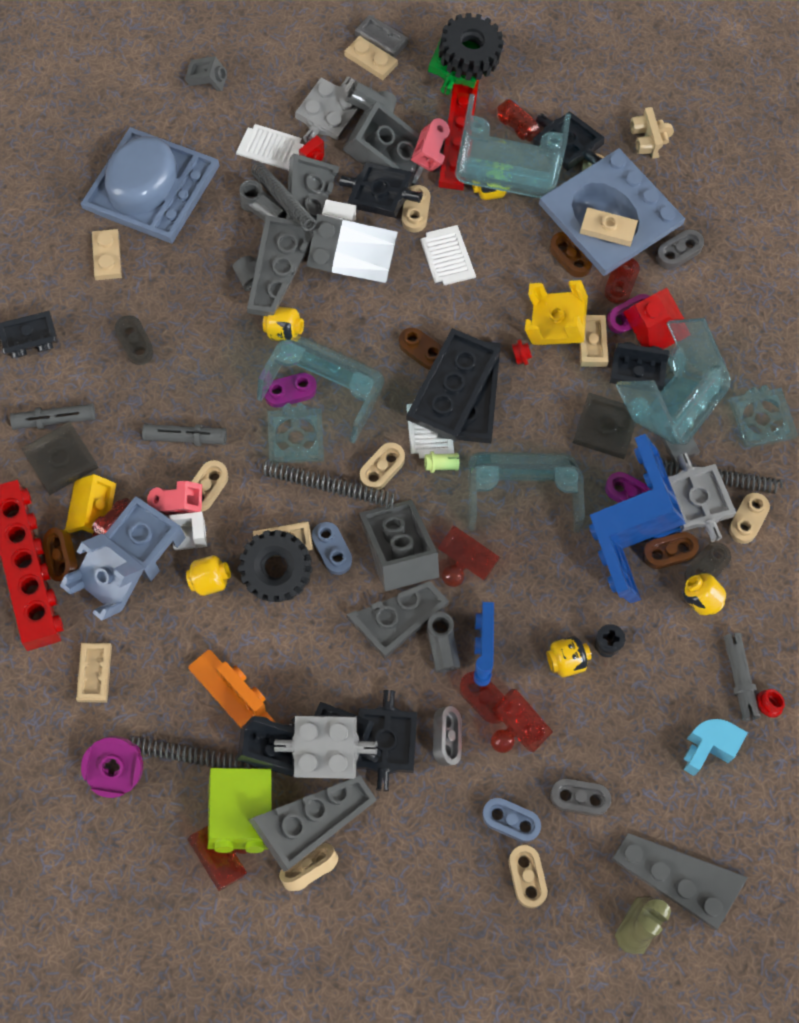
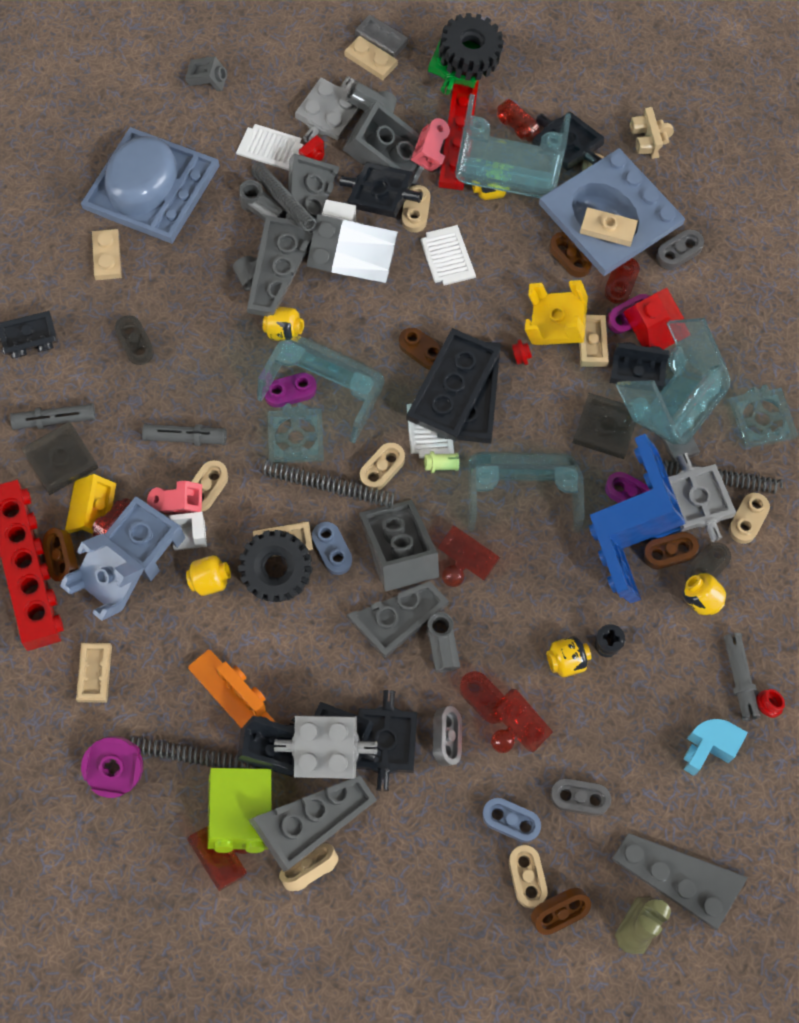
(484, 644): blue plate -> none
(560, 911): none -> reddish brown plate

